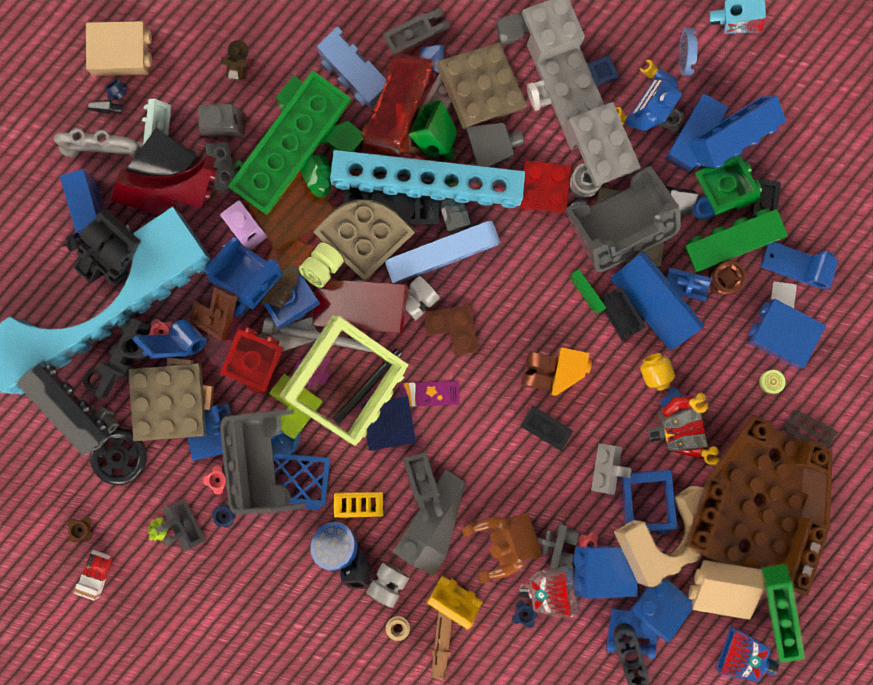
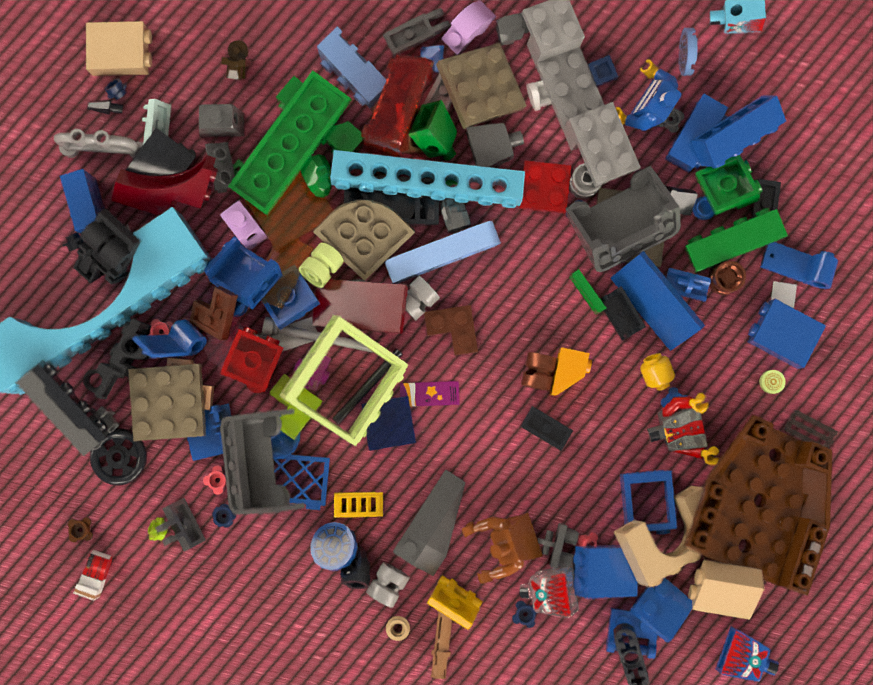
(422, 483): dark grey hinge -> none
(467, 25): none -> lavender brick
(608, 469): light grey plate -> none
(783, 613): green brick -> none

